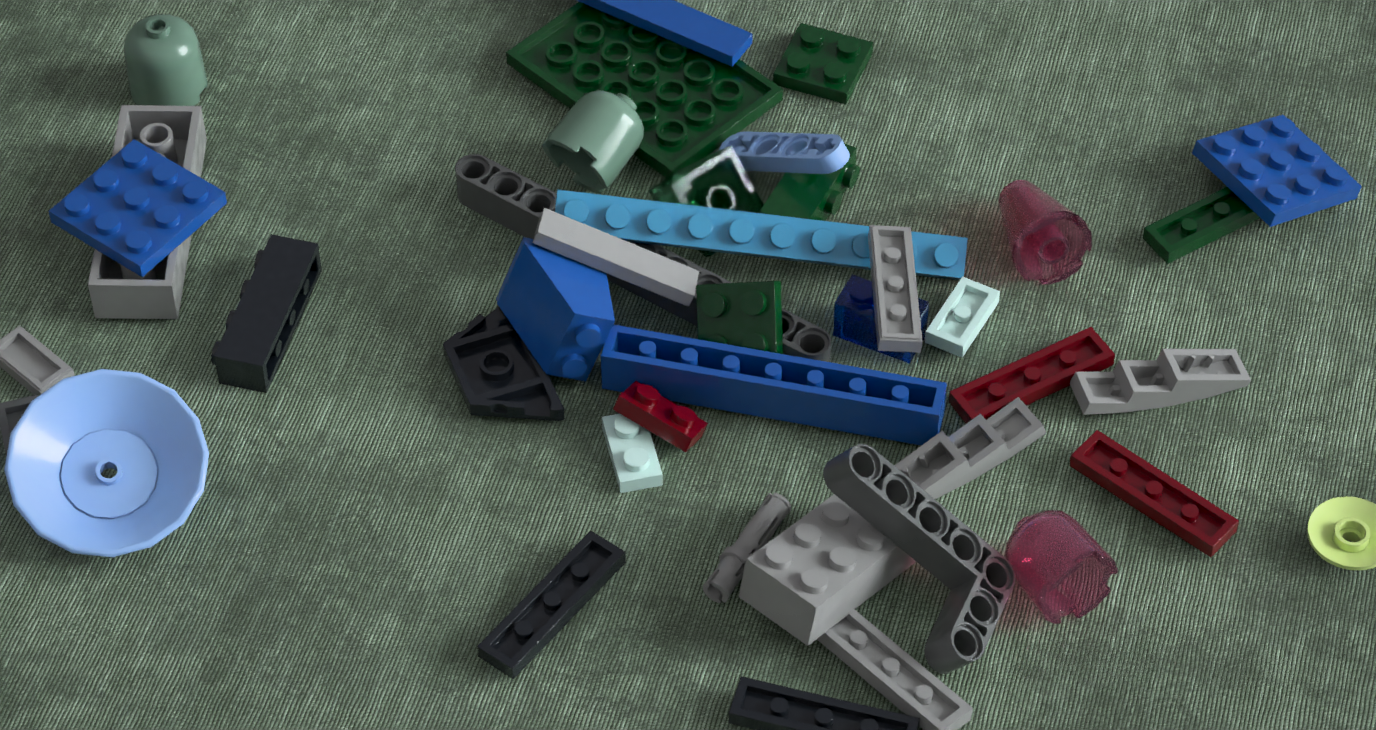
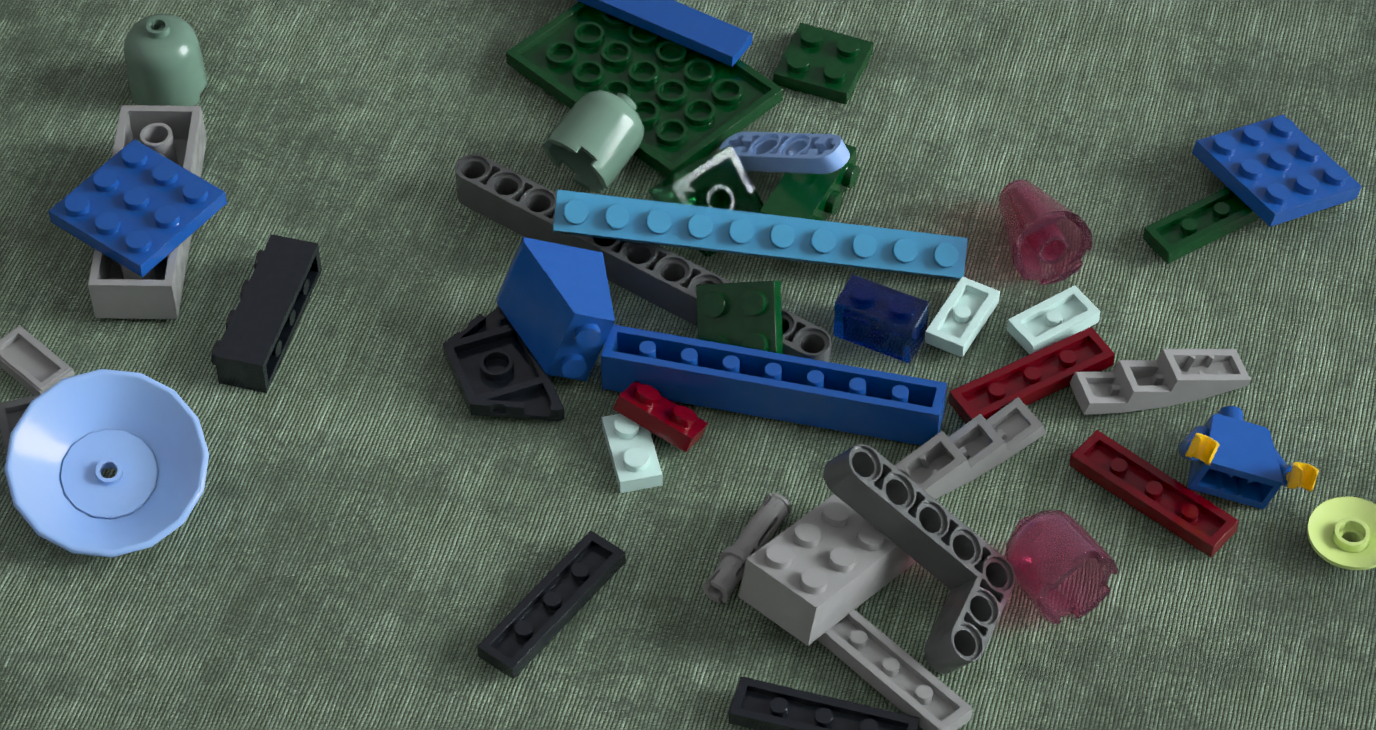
(616, 257): light grey tile -> none
(894, 289): light grey tile -> none
(1053, 320): none -> light aqua plate
(1240, 461): none -> blue torso

